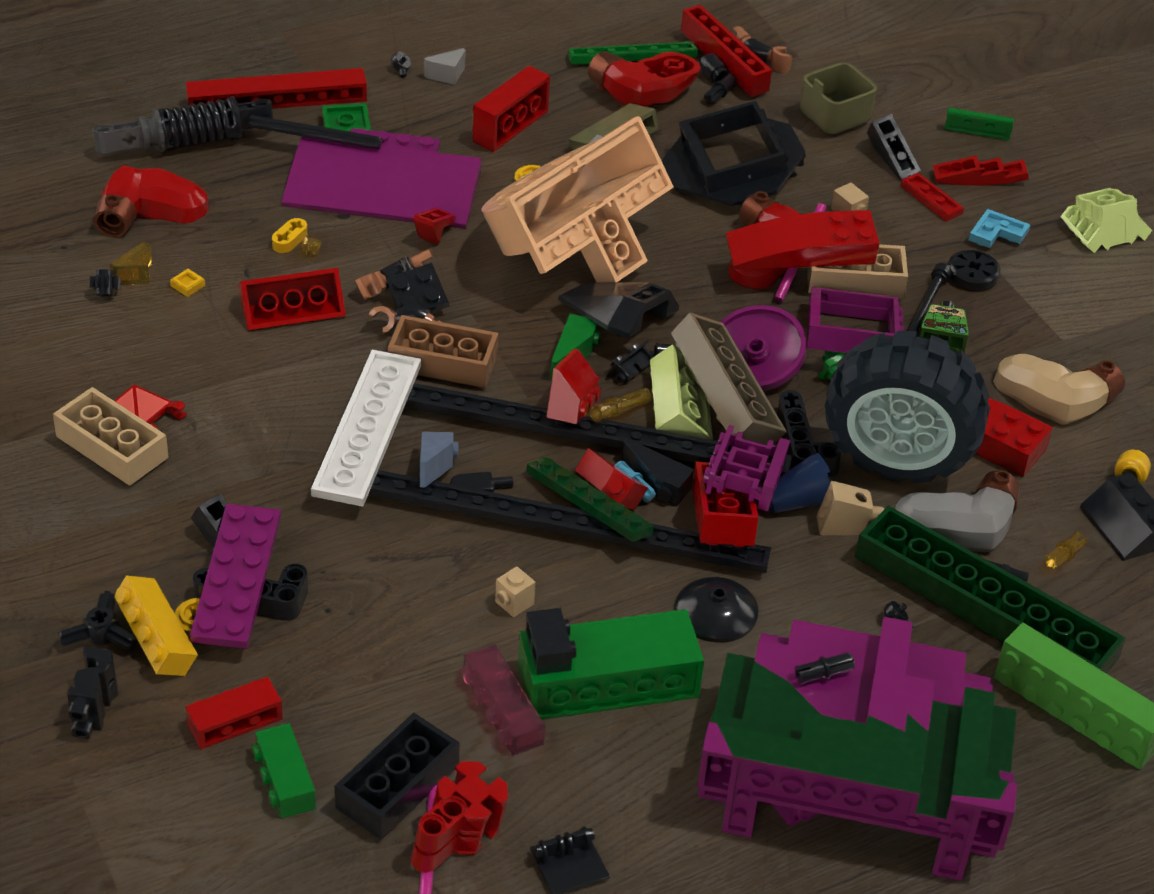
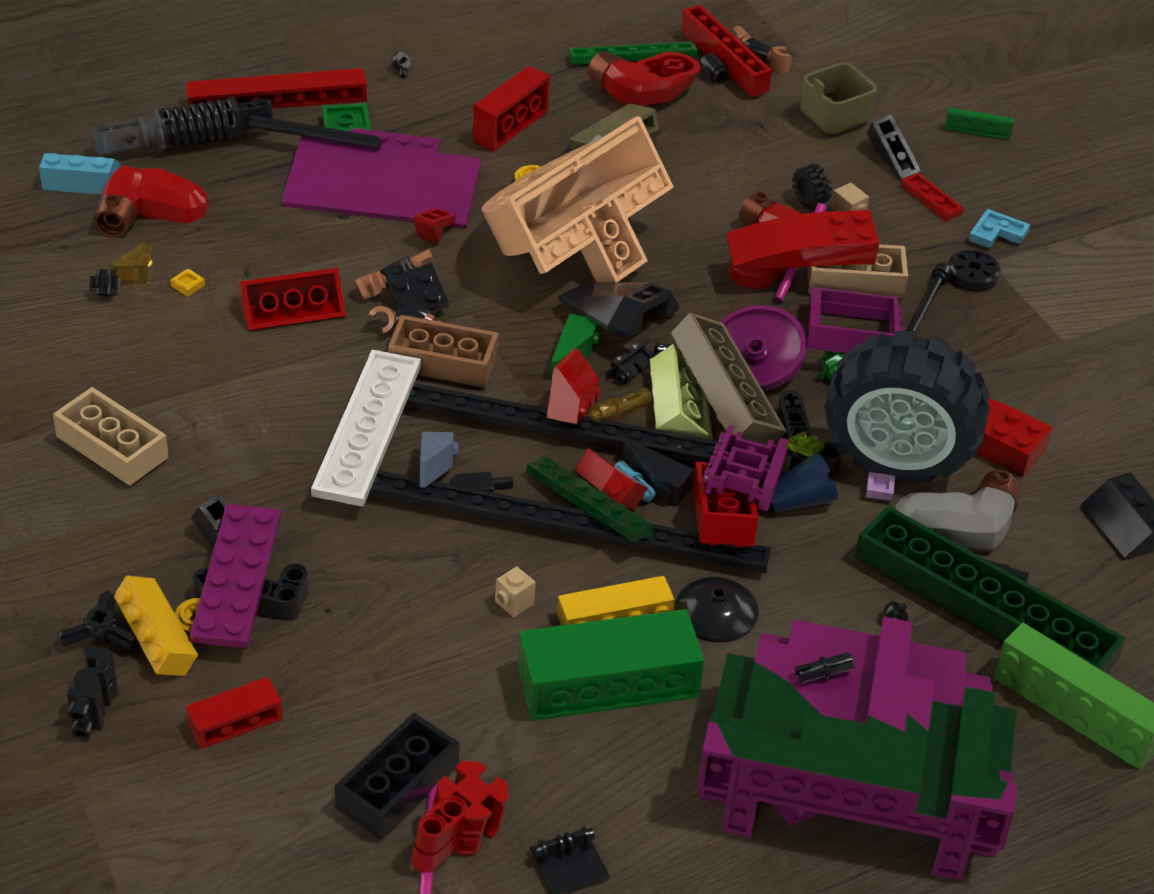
(76, 173): none -> medium azure slope
(149, 405): flag -> none
(284, 771): green brick -> none
(289, 235): yellow beam -> none
(311, 245): clear yellow hinge -> none
(445, 66): light grey slope -> none
(503, 700): clear pink brick -> none
(549, 641): black brick -> none
(616, 601): none -> yellow brick
(695, 175): black hinge -> none
(720, 88): black axle -> none
(800, 443): none -> clear neon green tile
(812, 185): none -> black tyre
(846, 510): tan torso -> none
(880, 486): none -> lavender plate
(947, 324): torso -> none
(975, 173): red slope -> none
(1055, 390): tan piece -> none
(1065, 550): clear yellow axle -> none
(1105, 219): yellowish green slope -> none
(1134, 462): yellow head -> none

